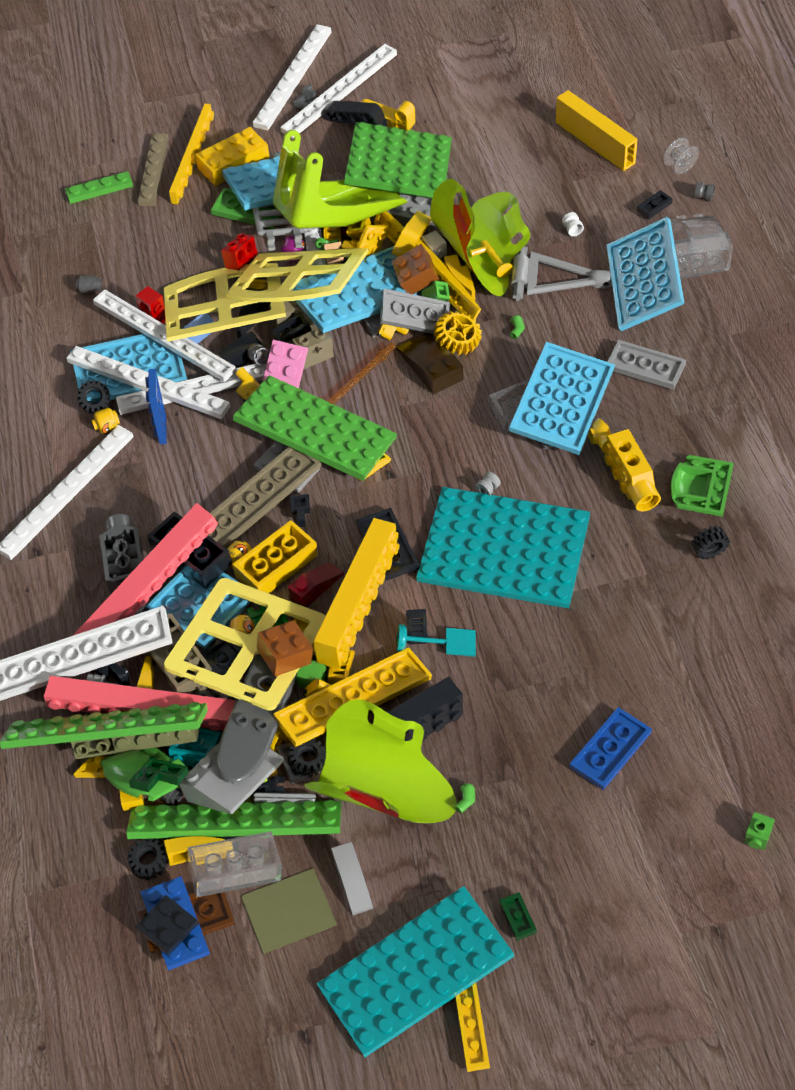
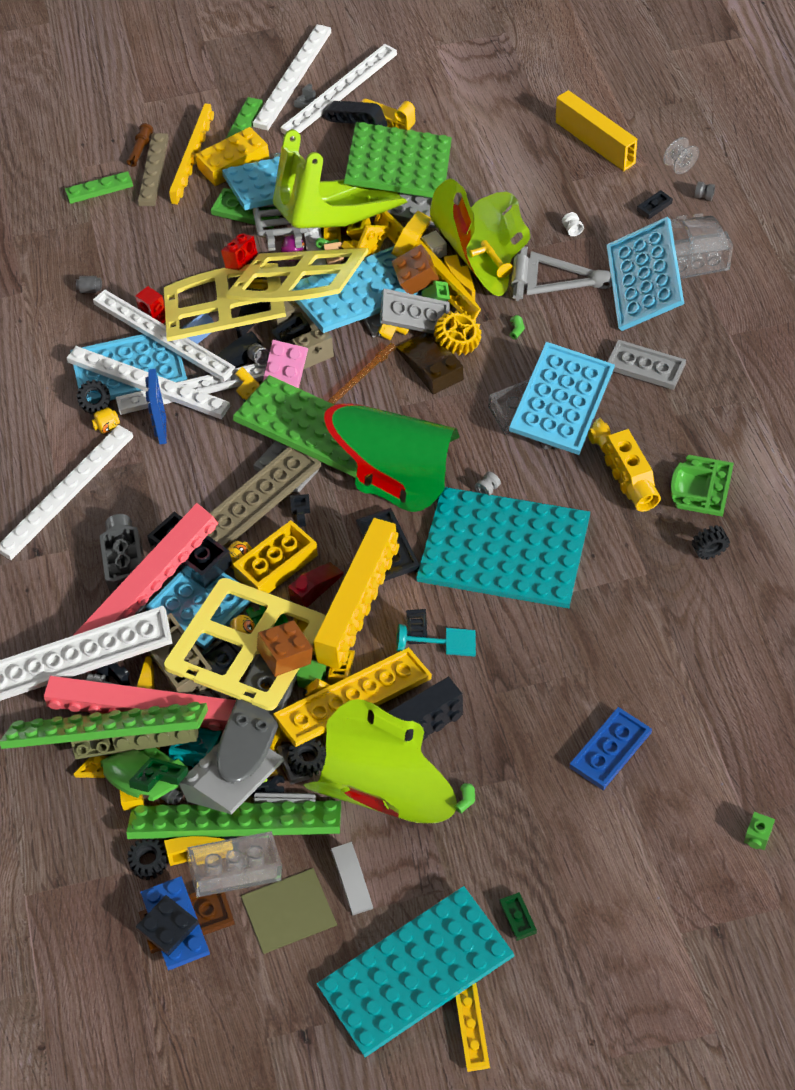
(141, 139): none -> reddish brown pin
(246, 115): none -> bright green plate
(395, 450): none -> green piece

